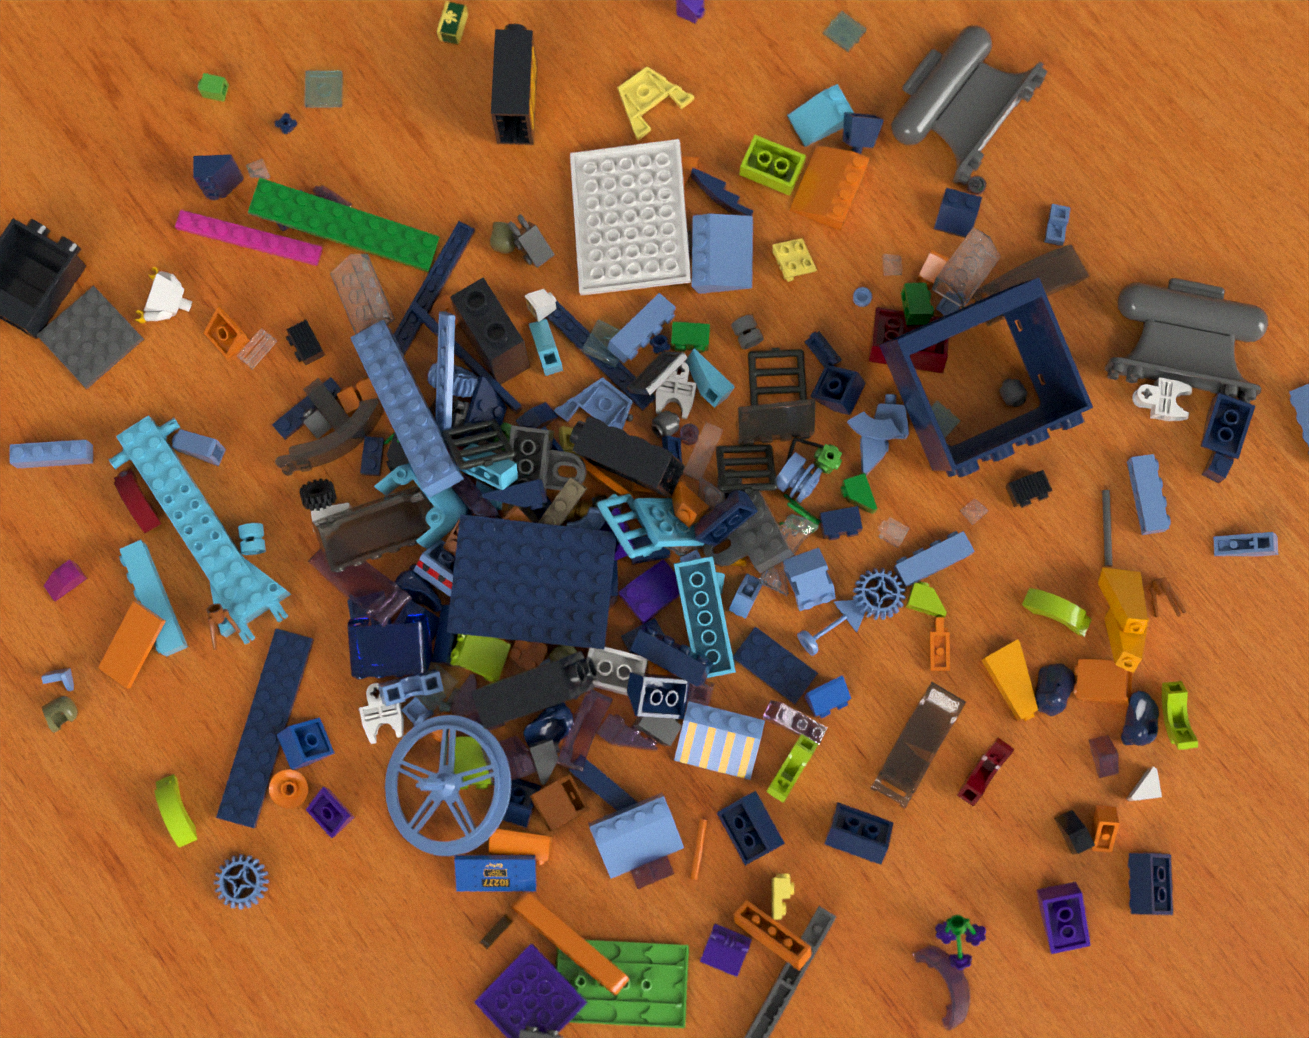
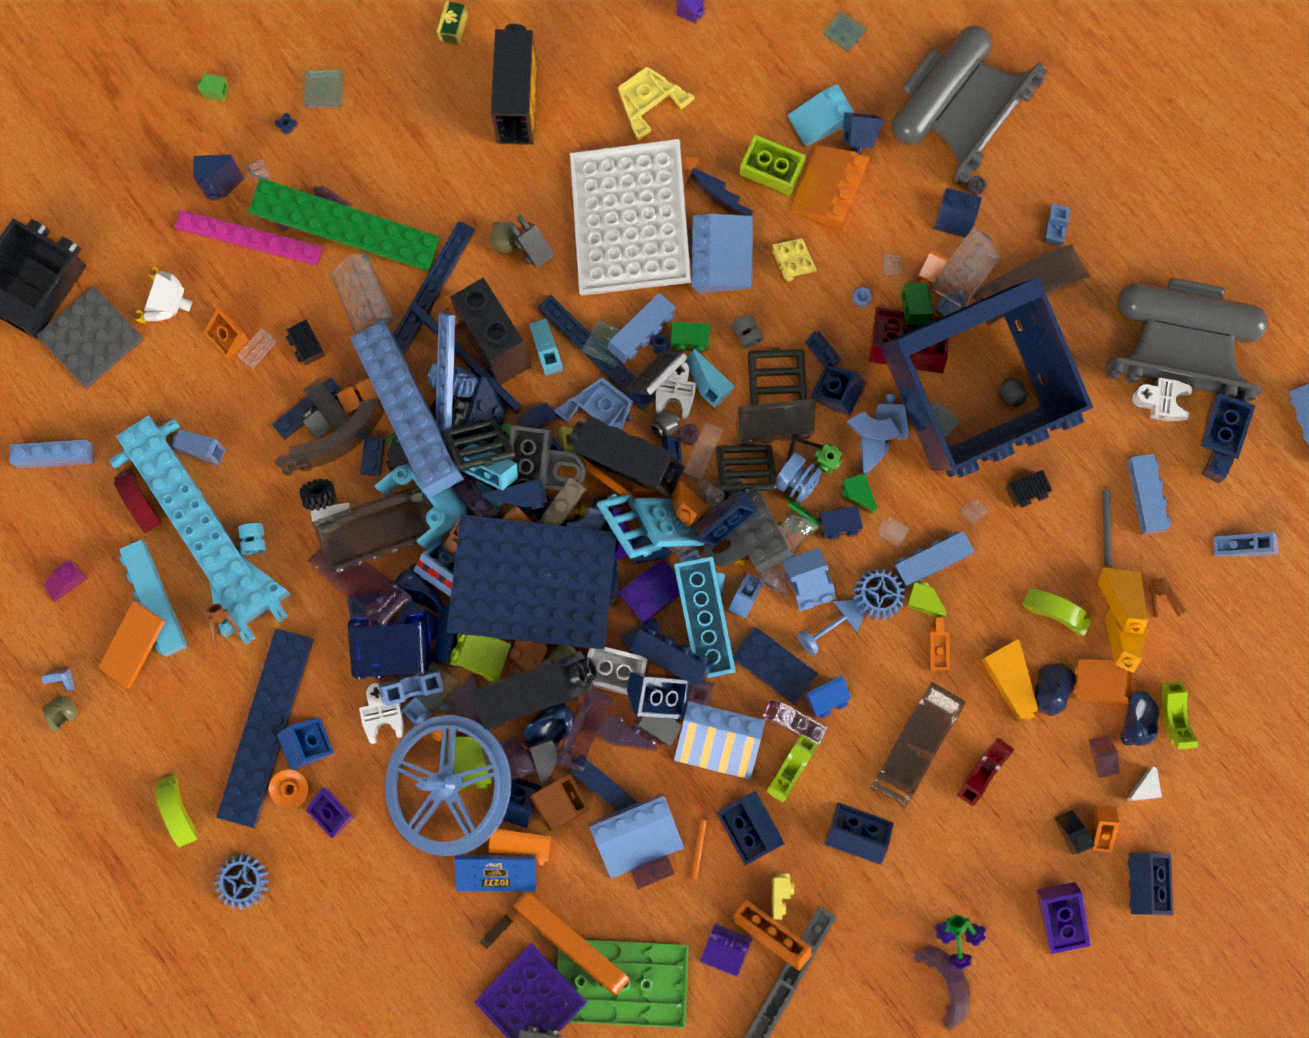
(540, 303): white slope -> none

